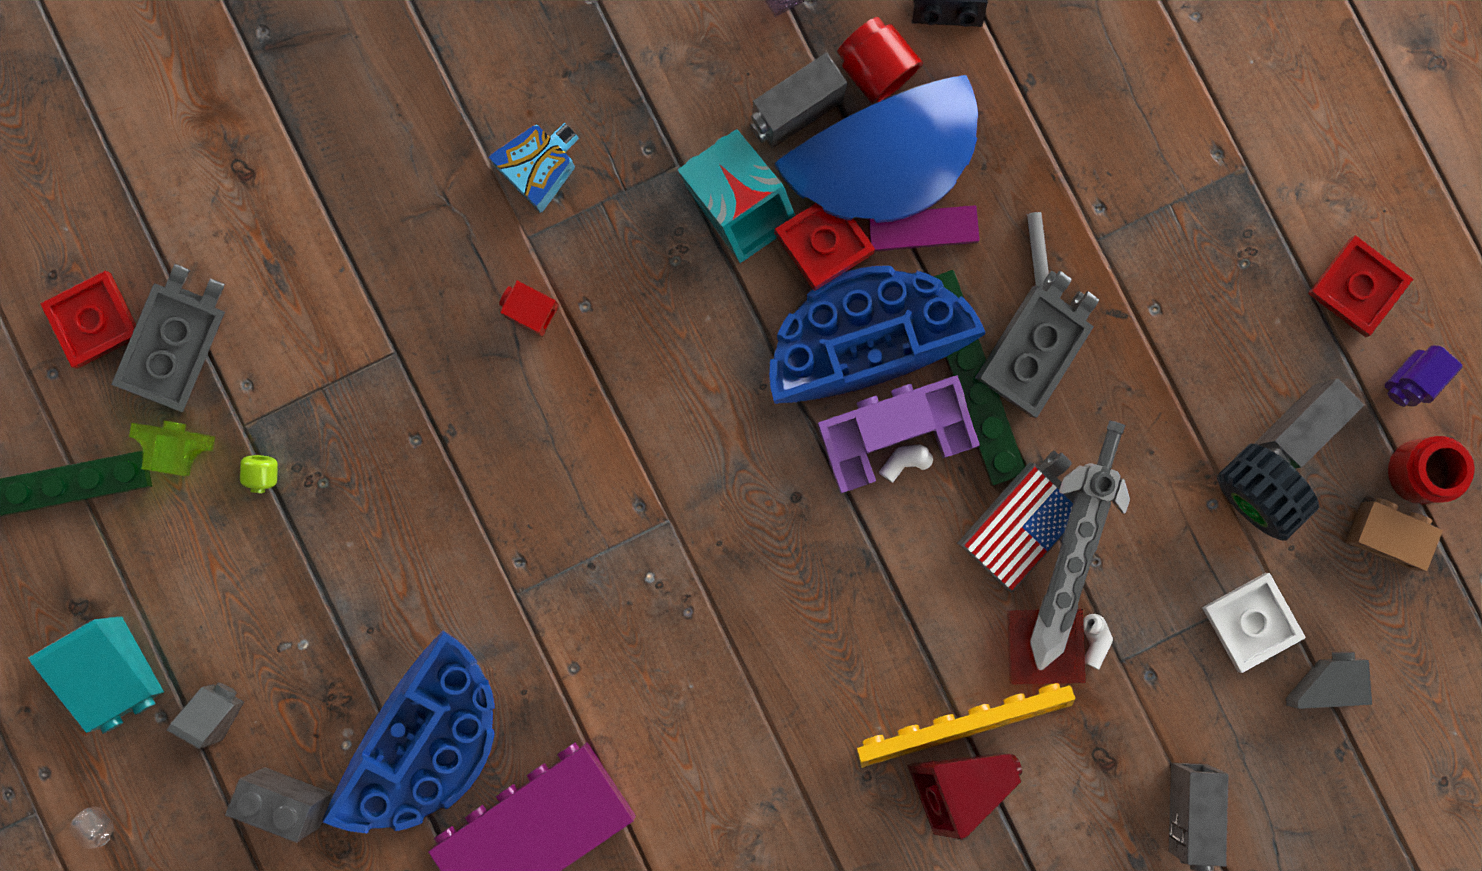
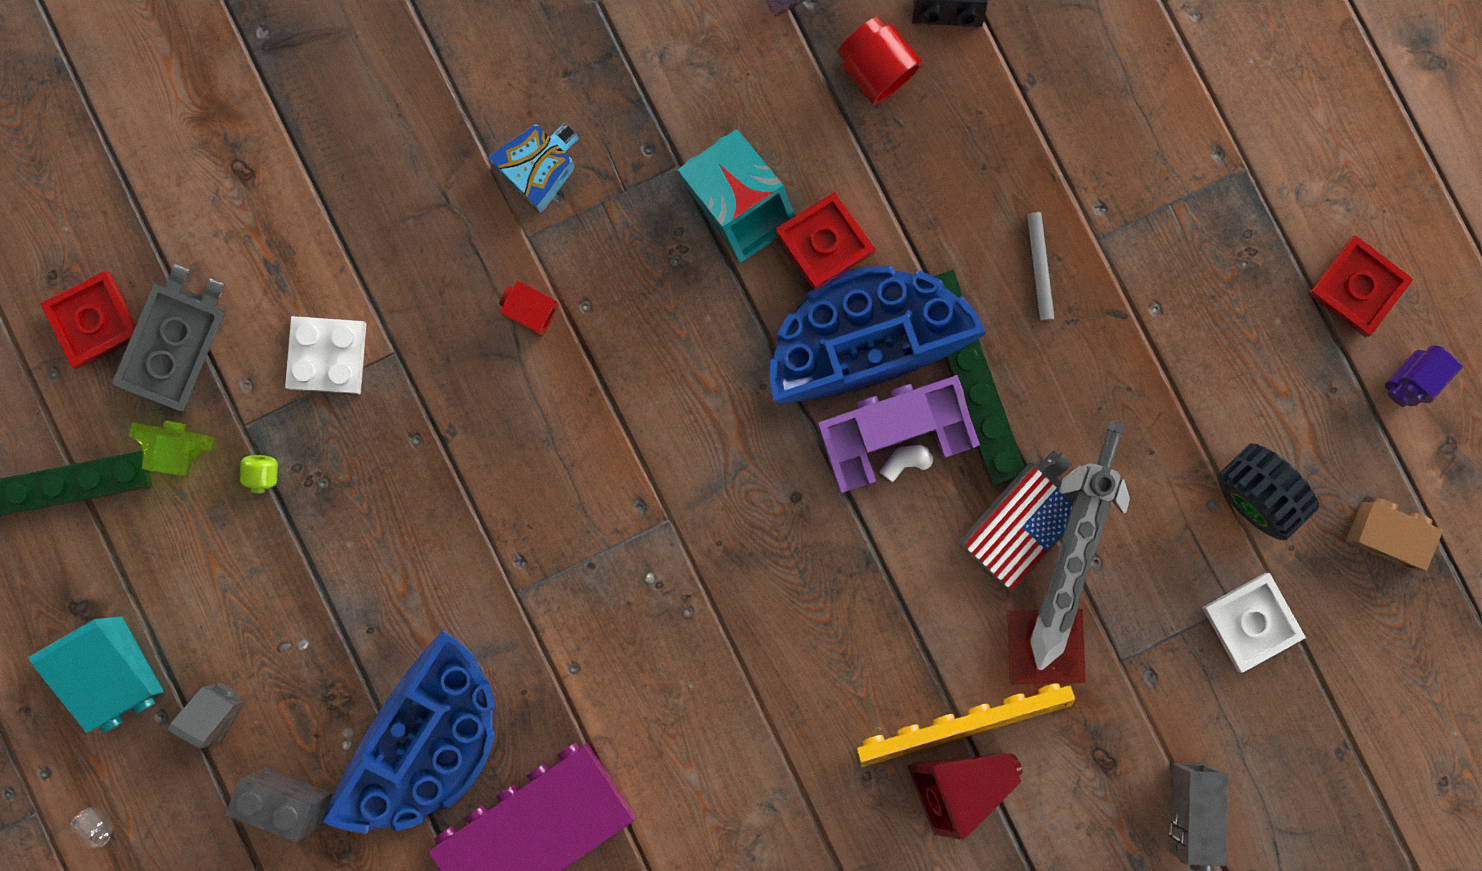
(325, 355): none -> white plate
(798, 101): flat silver brick -> none
(889, 155): blue brick -> none
(927, 229): magenta tile -> none
(1038, 345): dark grey tile -> none
(1099, 639): white arm -> none
(1311, 422): flat silver brick -> none
(1334, 683): dark grey slope -> none
(1409, 474): red piece -> none

